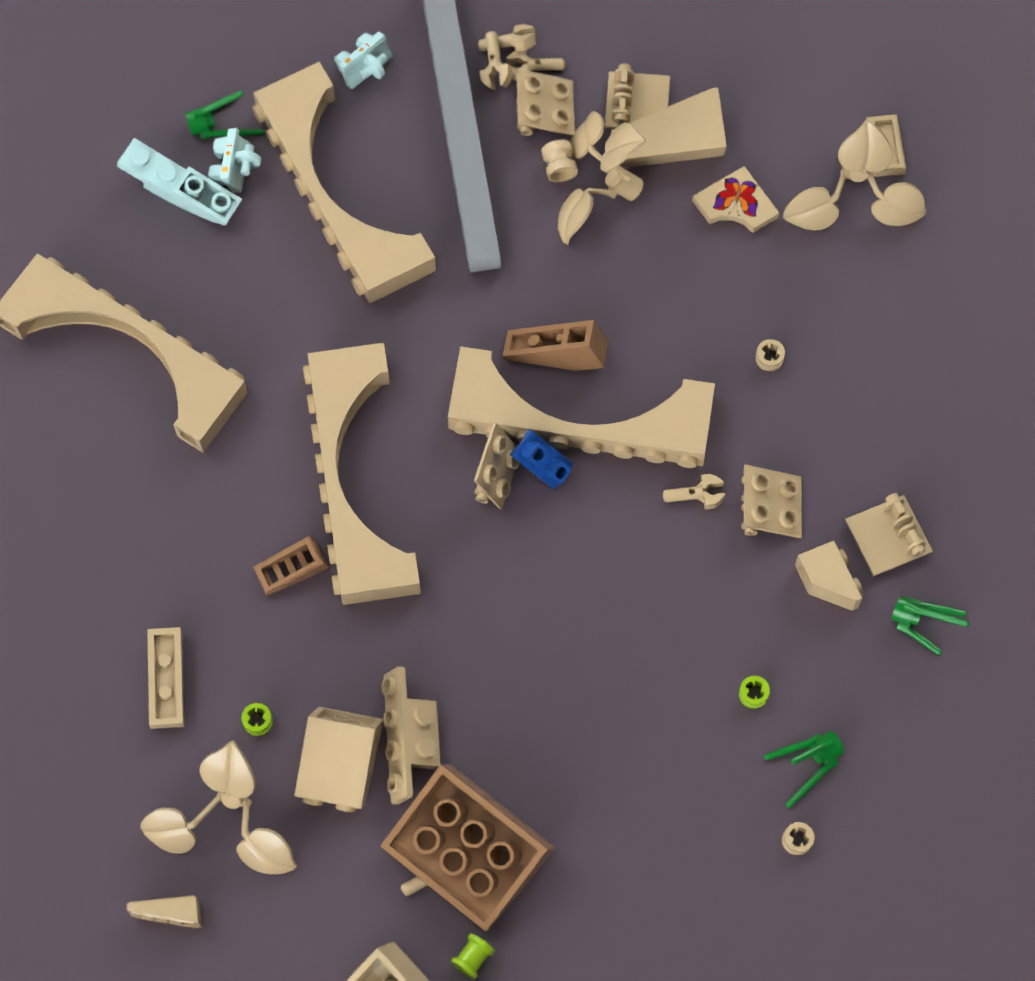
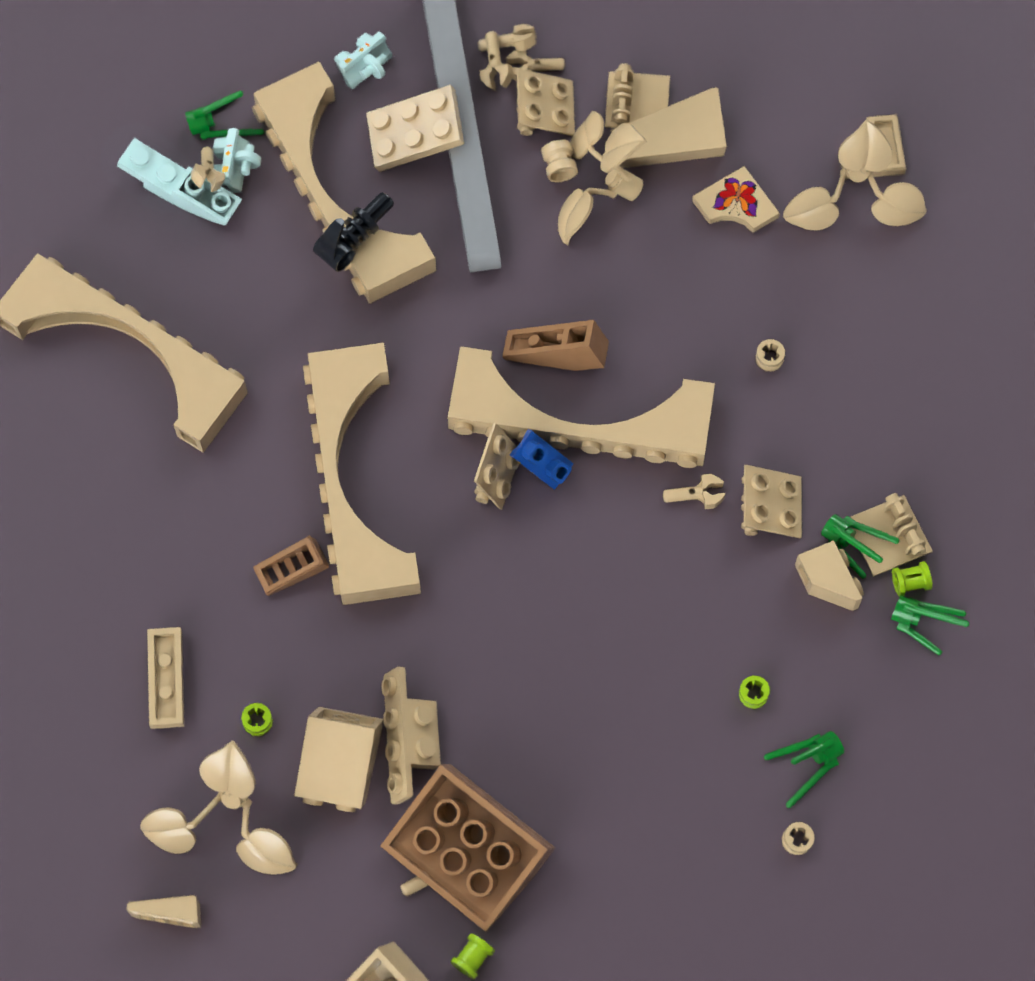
(206, 170): none -> tan bar
(337, 241): none -> black piece
(415, 128): none -> tan plate
(842, 533): none -> green plant
(911, 578): none -> lime bush

